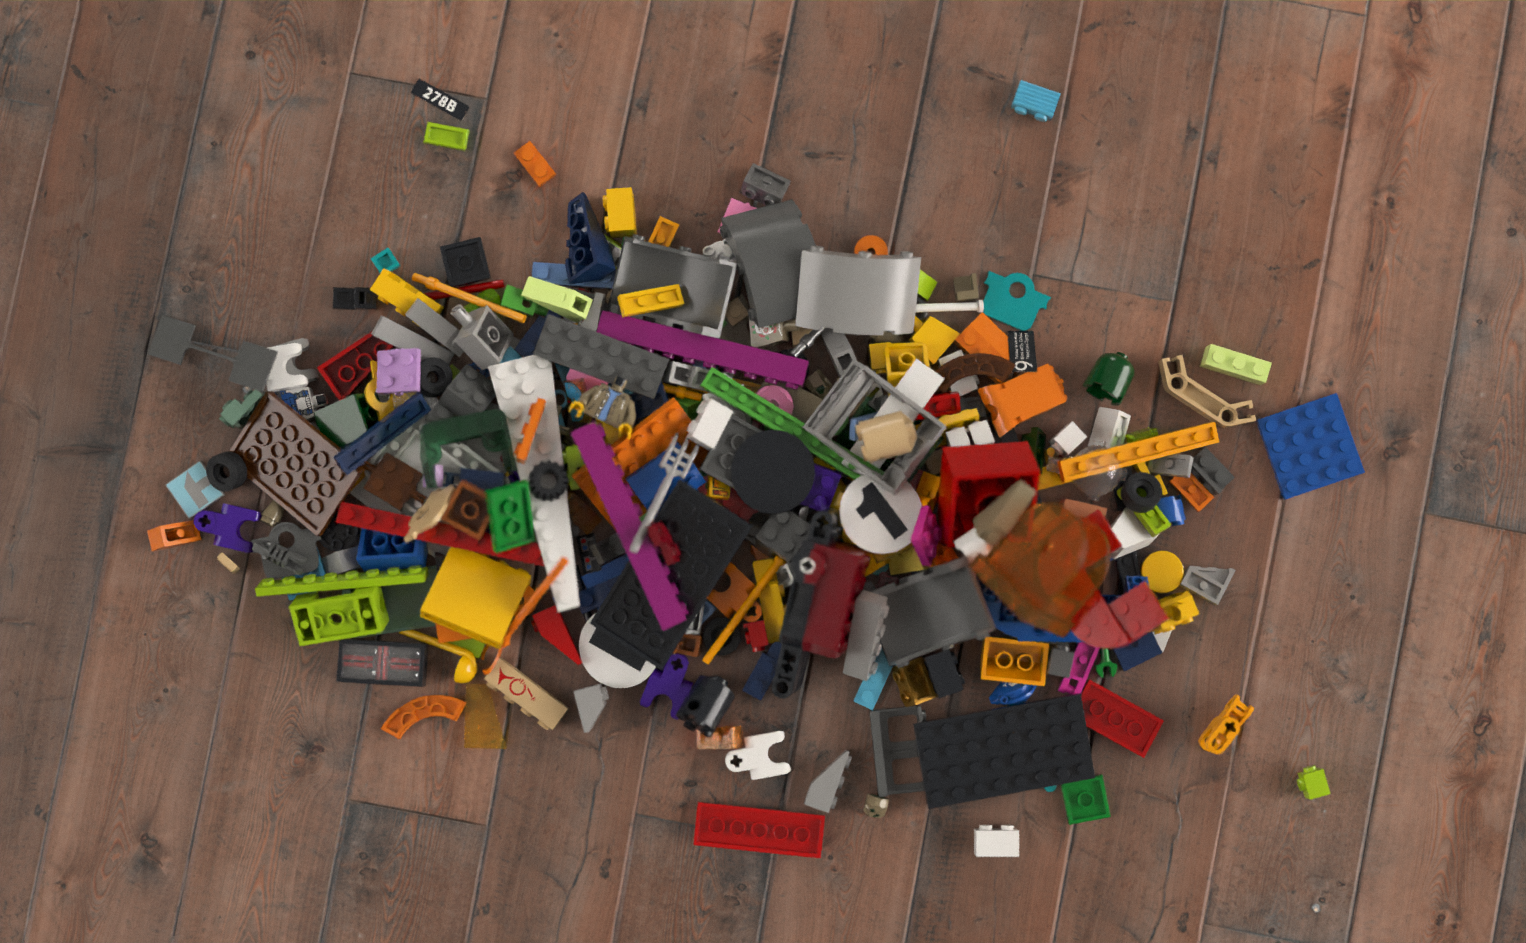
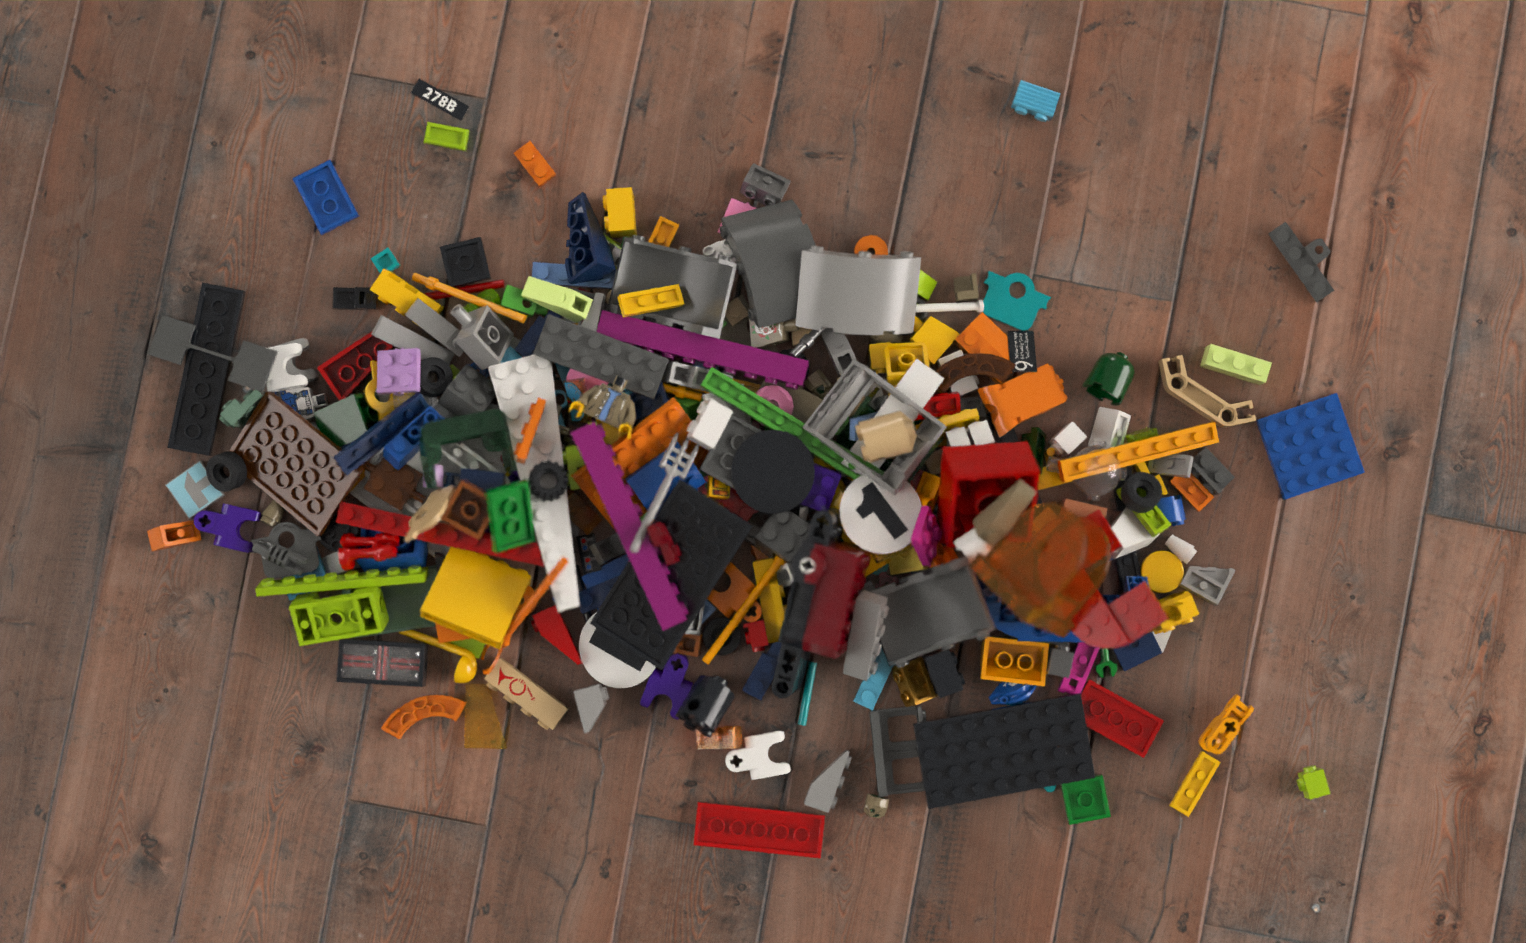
(206, 374): none -> black plate
(230, 565): tan tile -> none
(325, 197): none -> blue tile
(382, 548): none -> red piece
(407, 442): none -> blue slope
(807, 693): none -> teal bar
(996, 841): white brick -> none
(1181, 548): none -> white cone
(1194, 783): none -> yellow tile
(1303, 260): none -> dark grey plate

